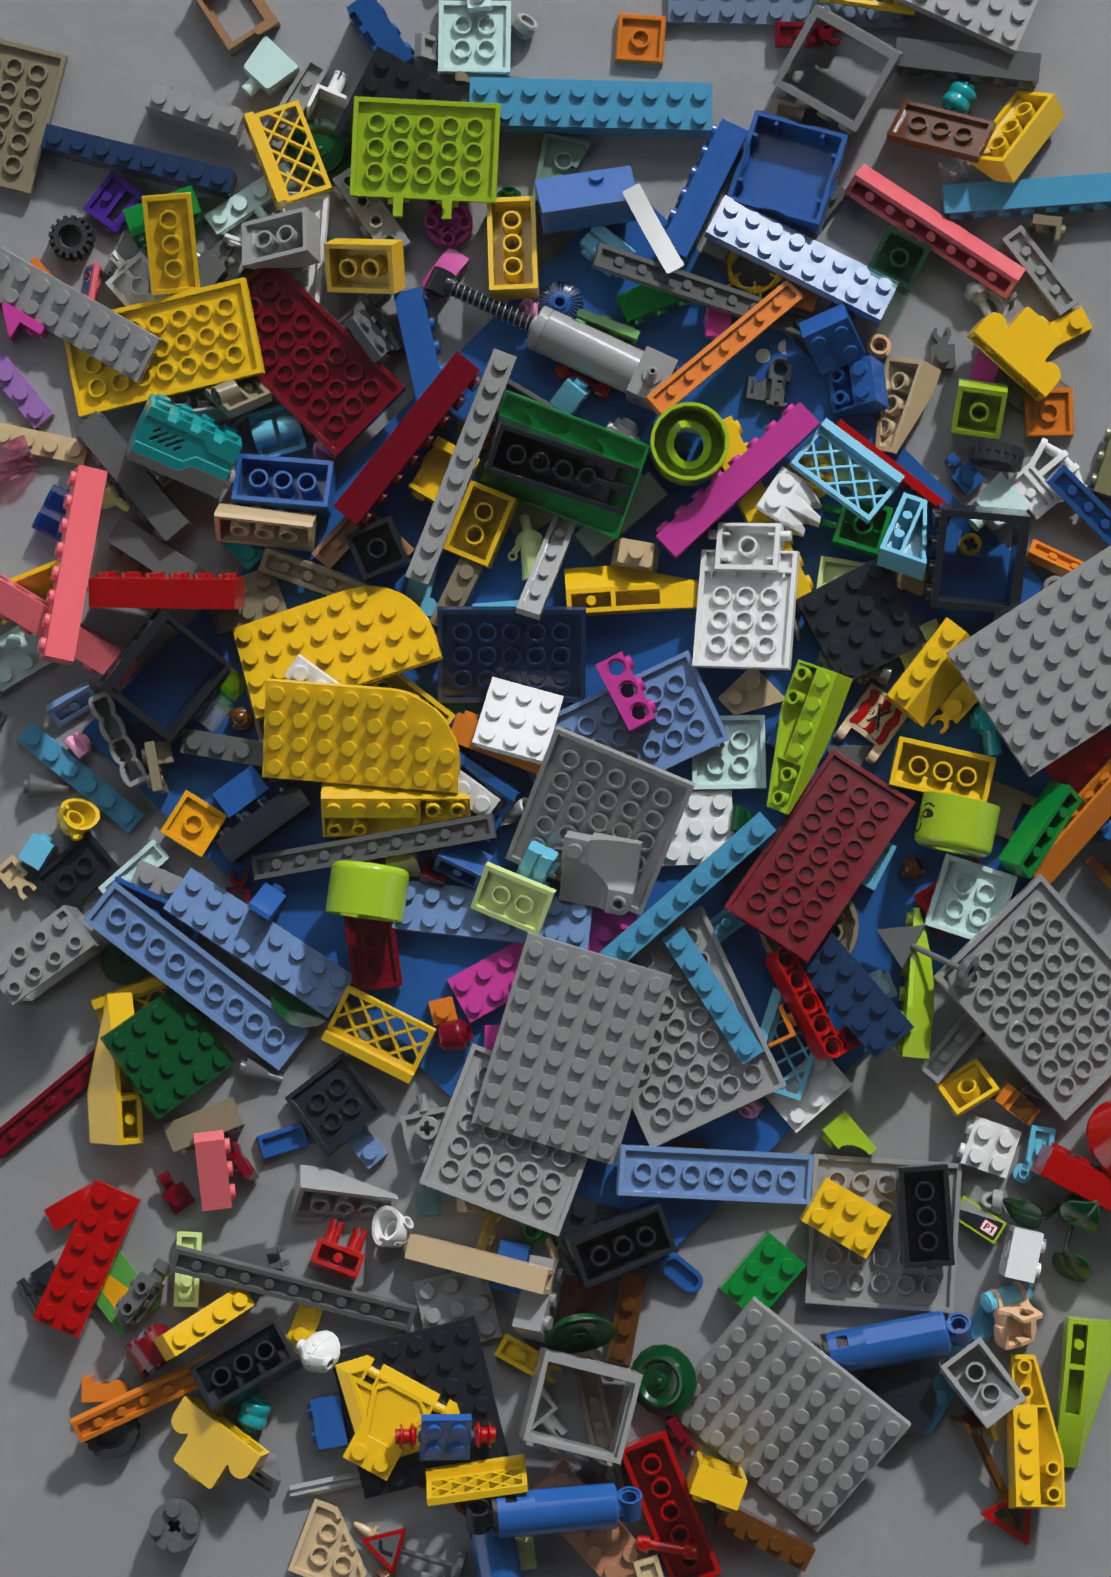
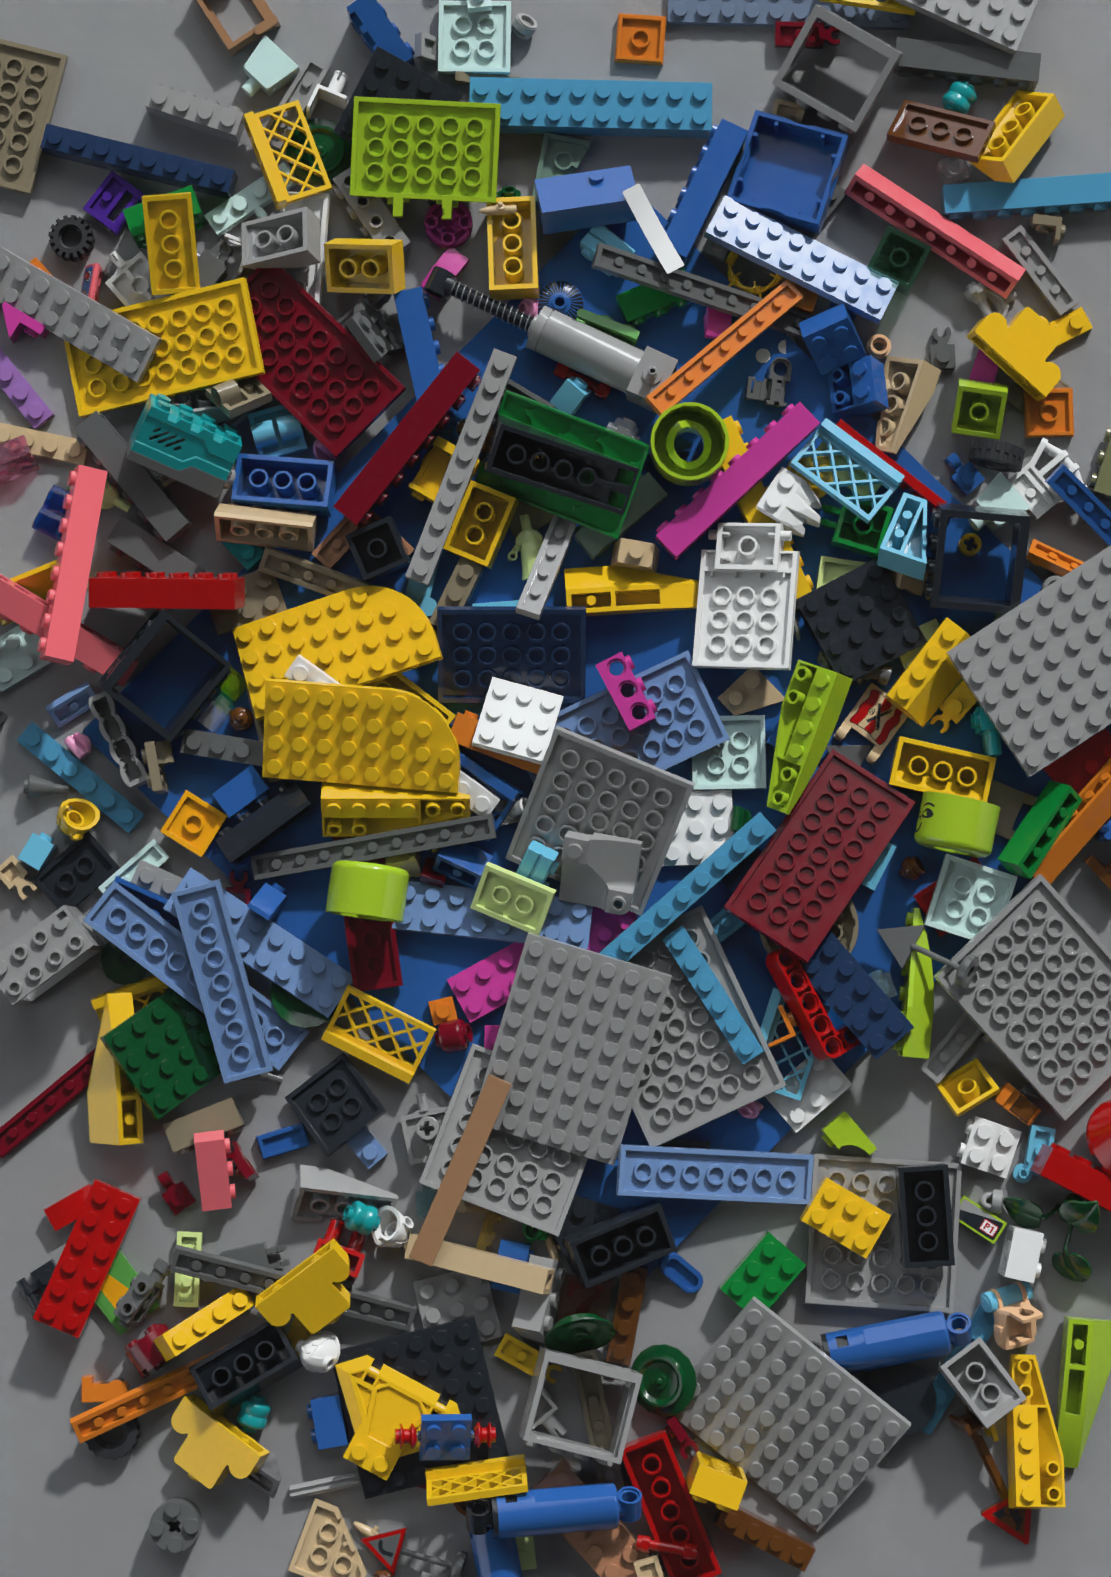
(221, 981): none -> medium blue plate
(310, 1290): none -> yellow brick
(361, 1218): none -> teal piece
(460, 1170): none -> medium nougat tile
(499, 209): none -> tan helmet

